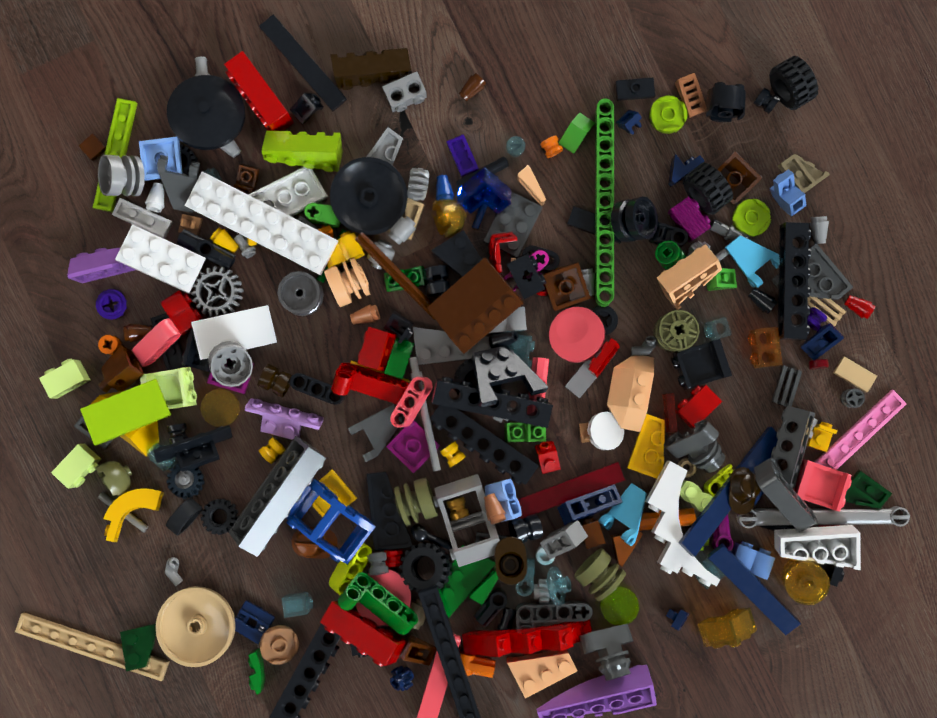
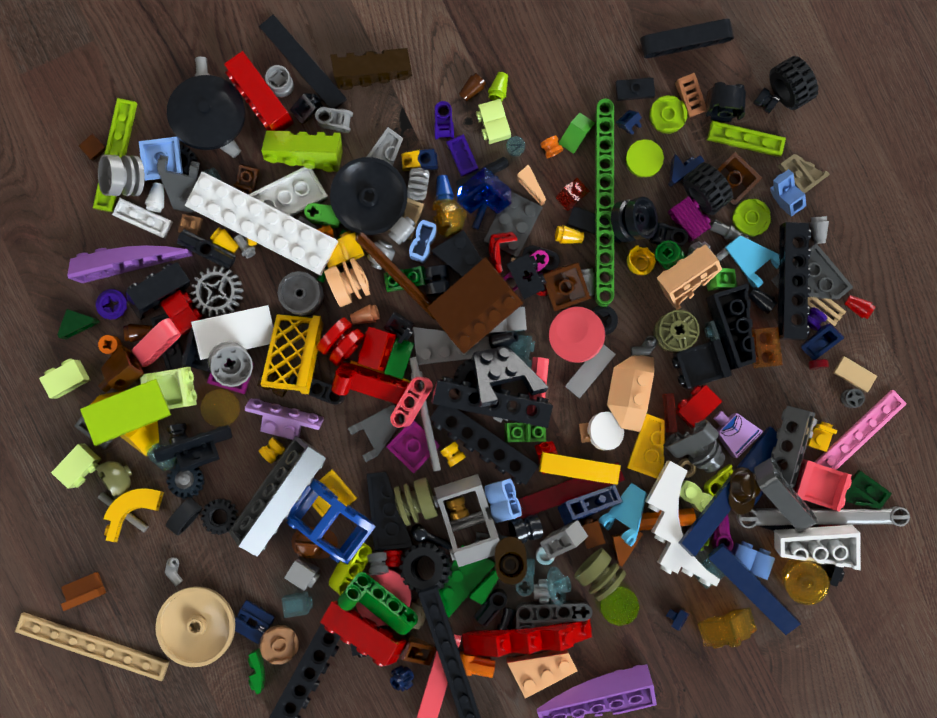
(75, 323): none -> dark green slope
(82, 590): none -> dark orange panel
(138, 646): dark green wing -> none
(156, 289): none -> black wedge
(160, 259): white plate -> none
(279, 81): none -> light grey wheel
(303, 573): none -> light grey brick
(308, 357): none -> yellow fence
(335, 120): none -> light grey piece
(340, 341): none -> red wheel
(402, 88): light grey brick -> none
(420, 159): none -> leg
(420, 246): none -> light blue brick
(443, 124): none -> dark purple piece
(494, 121): none -> yellowish green brick
(494, 510): nougat cone -> none
(499, 87): none -> lime cone
(567, 235): none -> yellow cone
(572, 194): none -> clear red bracket
(579, 468): none -> yellow slope
(607, 350): red plate -> none
(609, 649): dark grey beam -> none
(640, 260): none -> yellow hair
(644, 158): none -> lime tile
(687, 38): none -> black beam
(733, 324): none -> black wedge
(736, 433): none -> lavender torso
(746, 138): none -> lime tile
(793, 388): dark grey tile -> none

